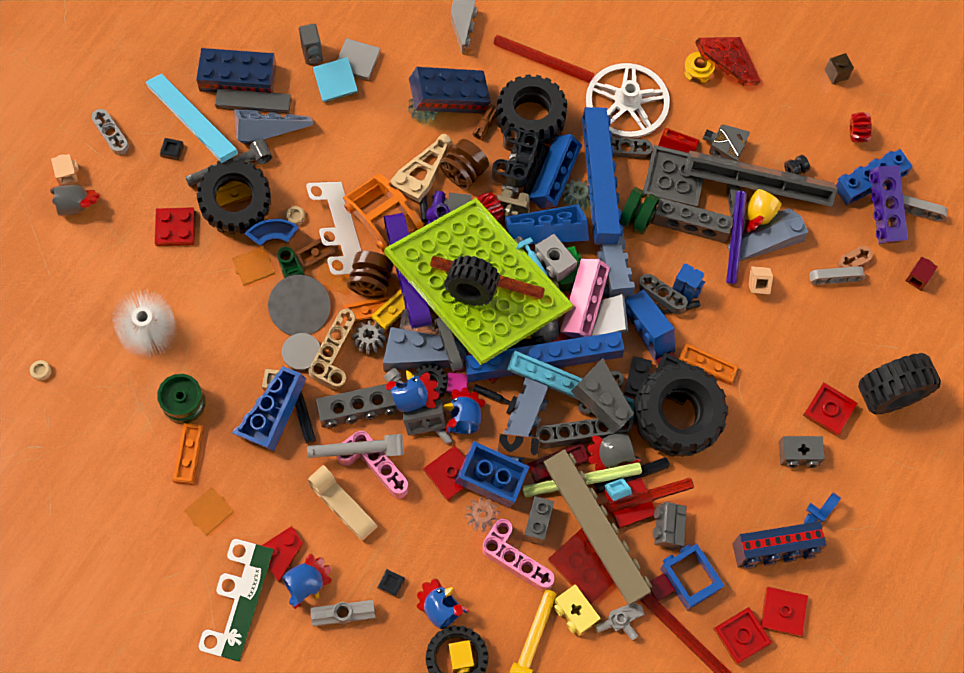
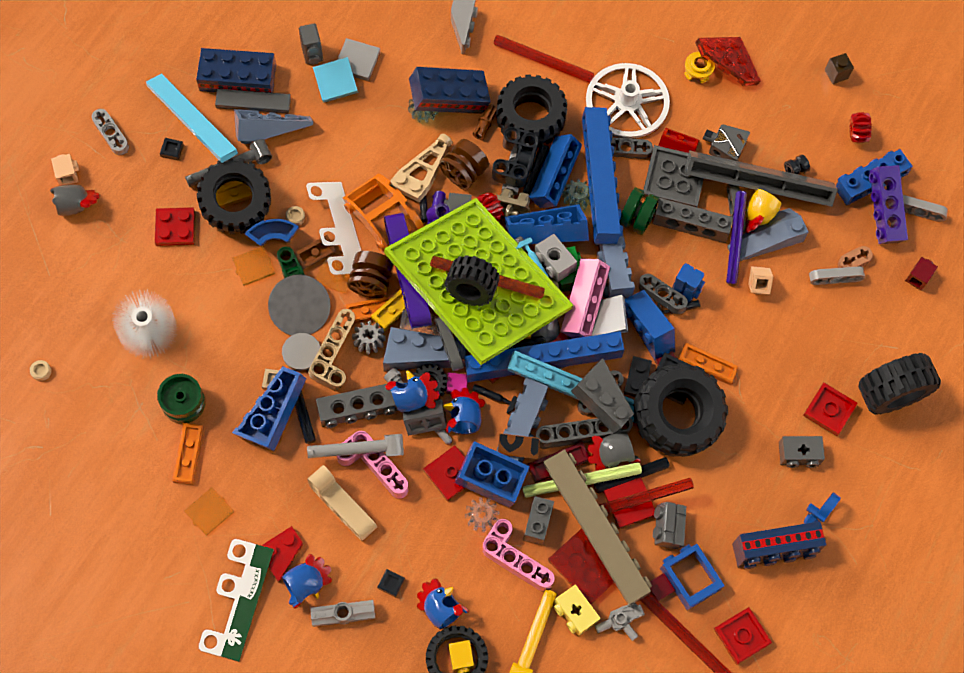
(618, 489): medium azure tile -> none
(784, 611): red plate -> none

